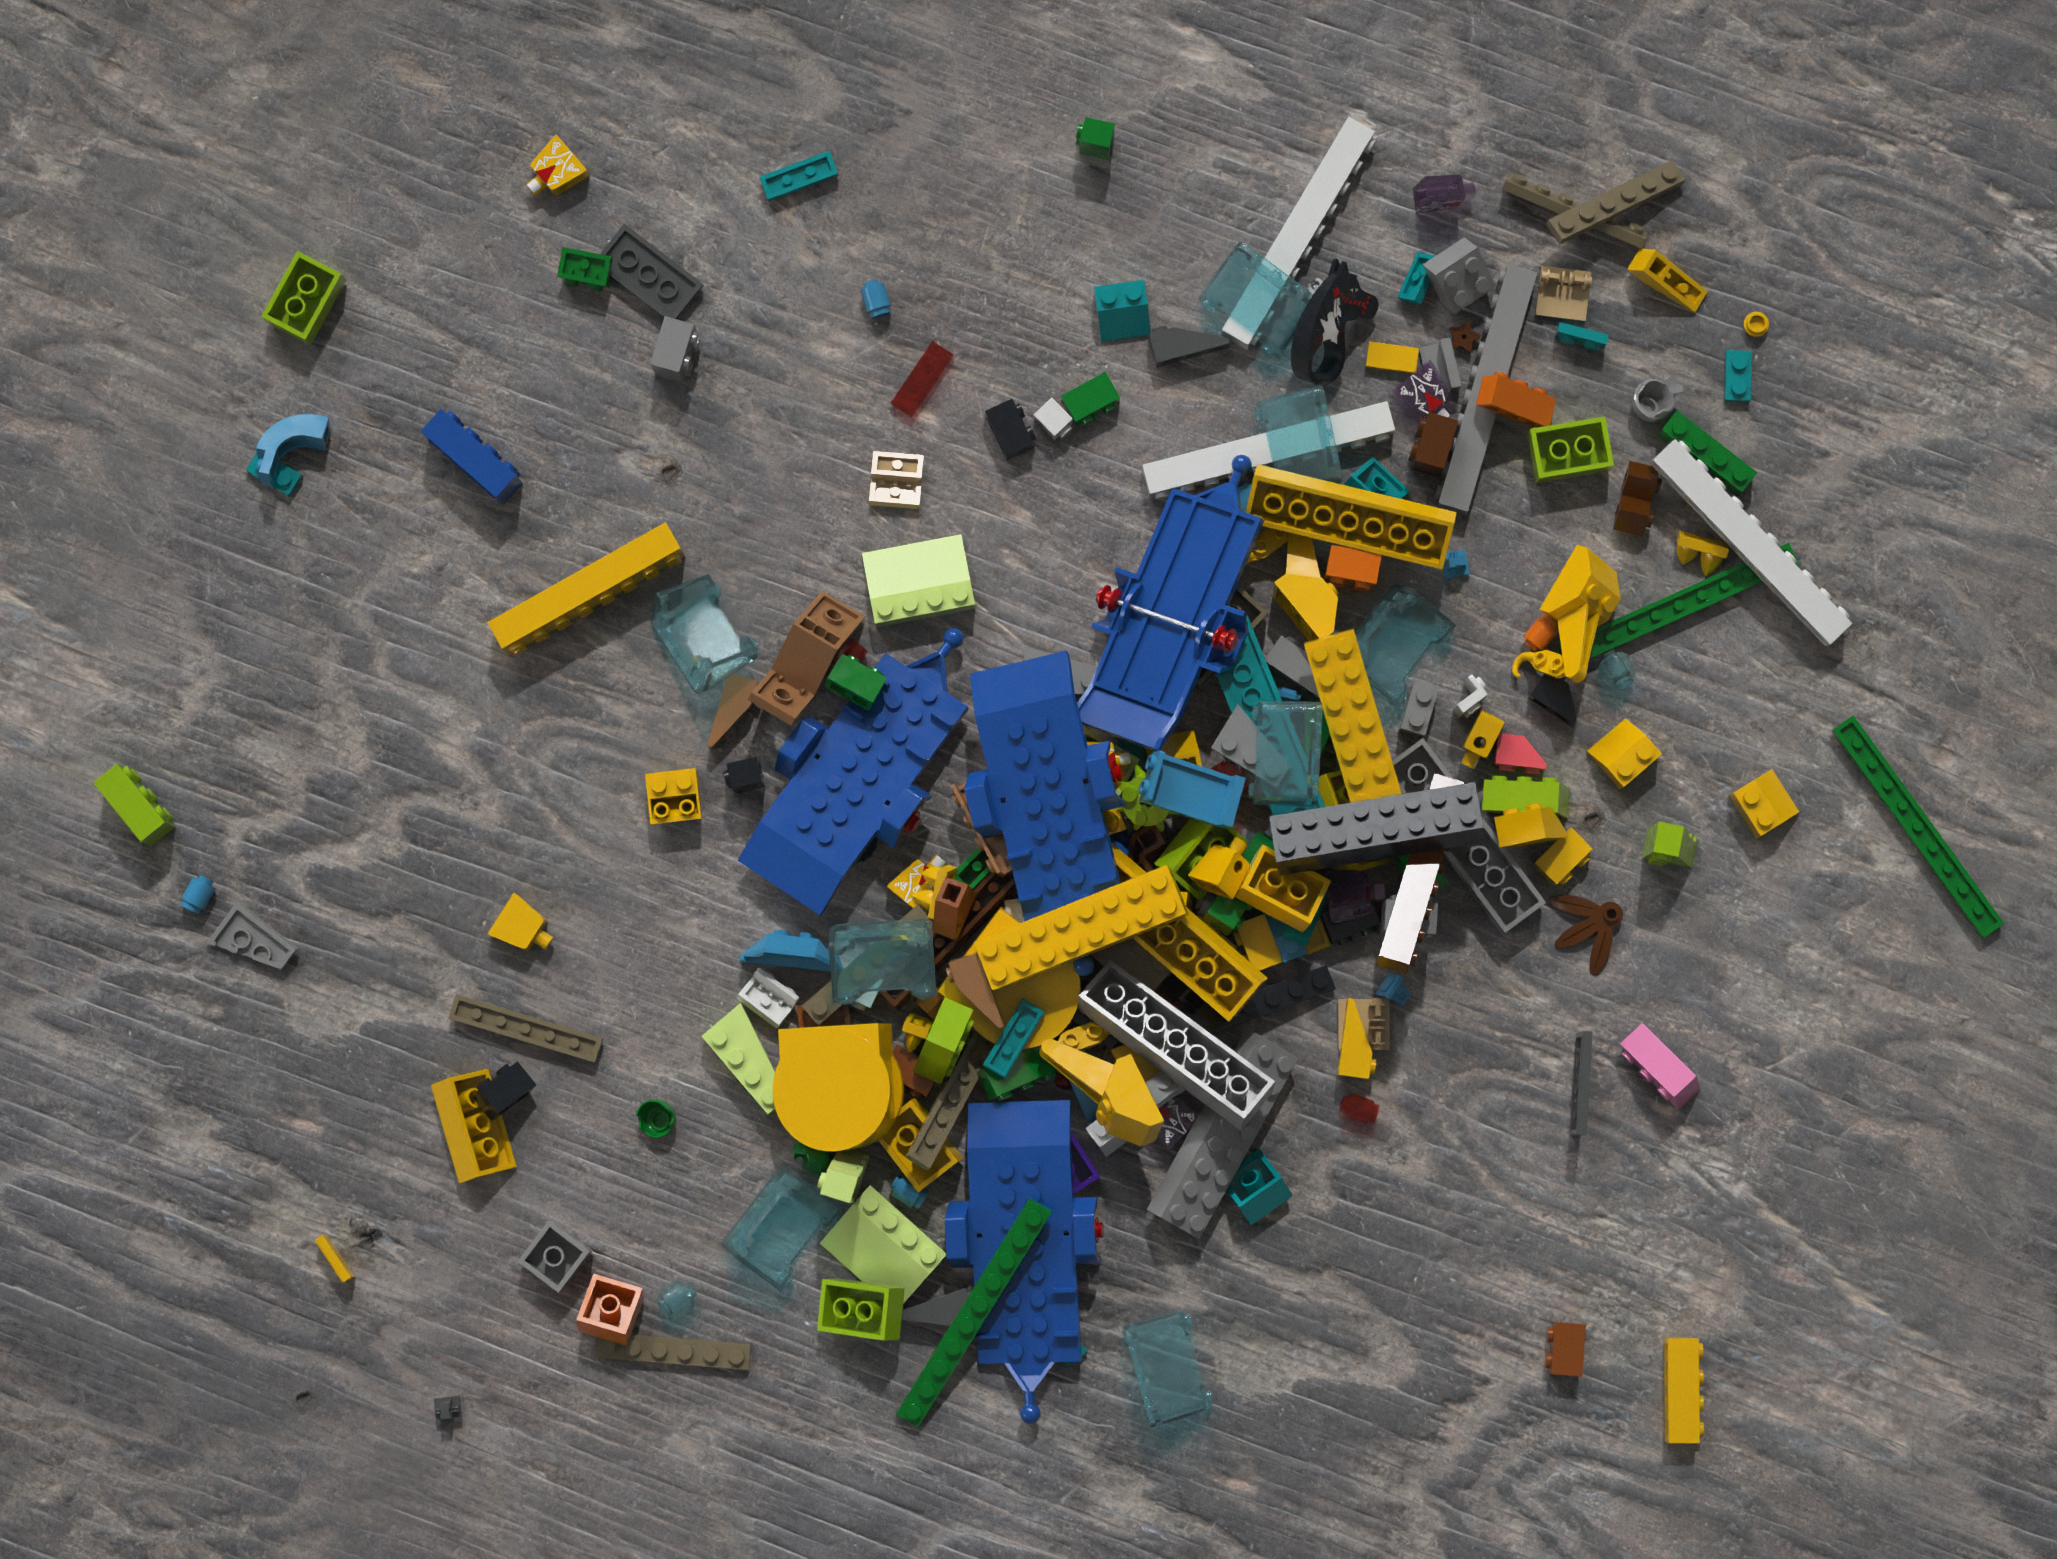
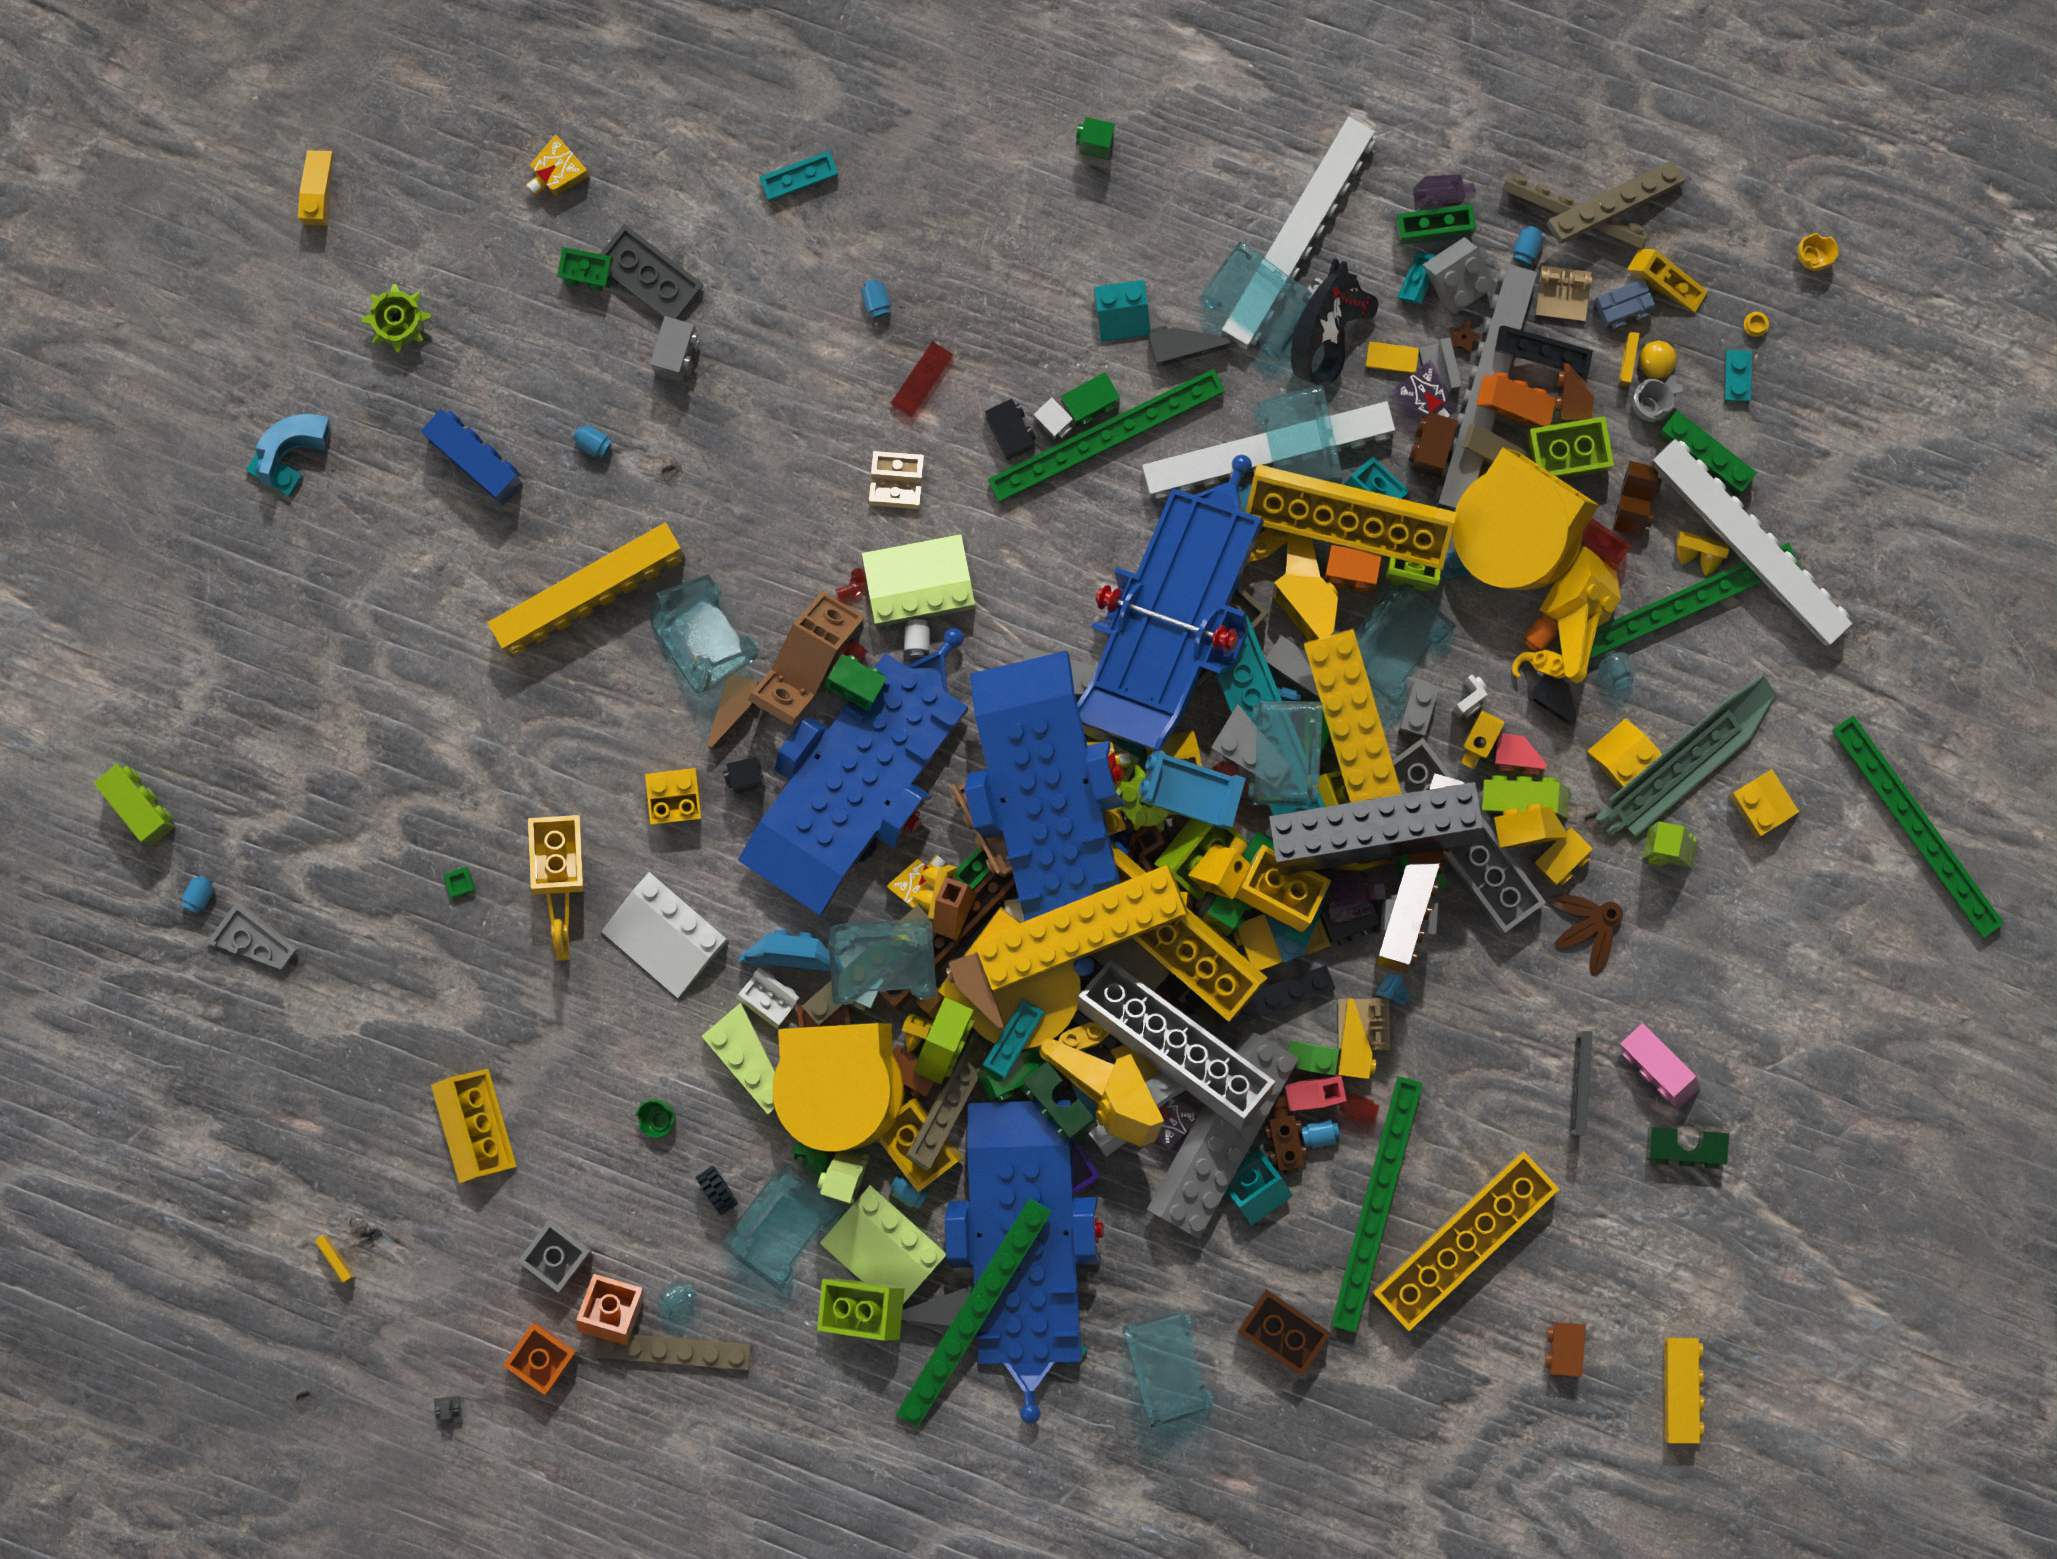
(303, 298): lime brick -> none
(315, 188): none -> yellow slope
(402, 306): none -> lime brick
(459, 882): none -> green tile
(504, 1090): black brick -> none
(521, 925): yellow torso -> none
(525, 1028): dark tan plate -> none
(540, 1358): none -> orange brick
(556, 868): none -> yellow slope
(592, 441): none -> dark azure brick
(664, 935): none -> white slope
(716, 1190): none -> black bush
(855, 585): none -> clear red arm
(917, 638): none -> white brick
(1072, 1121): none -> dark green arch
(1106, 435): none -> green plate
(1283, 1332): none -> reddish brown brick
(1285, 1143): none -> reddish brown brick
(1315, 1057): none -> bright green slope
(1315, 1092): none -> coral slope
(1320, 1134): none -> dark azure brick
(1376, 1204): none -> green plate
(1413, 574): none -> lime slope
(1435, 224): none -> green brick
(1465, 1240): none -> yellow brick
(1487, 444): none -> dark tan tile
(1520, 524): none -> yellow brick
(1528, 245): none -> dark azure brick
(1542, 350): none -> black plate
(1575, 397): none -> dark orange slope
(1591, 339): teal plate -> none
(1604, 543): none -> clear red brick
(1625, 304): none -> sand blue brick
(1628, 359): none -> yellow tile
(1657, 359): none -> yellow hair
(1688, 760): none -> sand green hinge
(1711, 1148): none -> dark green arch
(1817, 252): none -> yellow hair

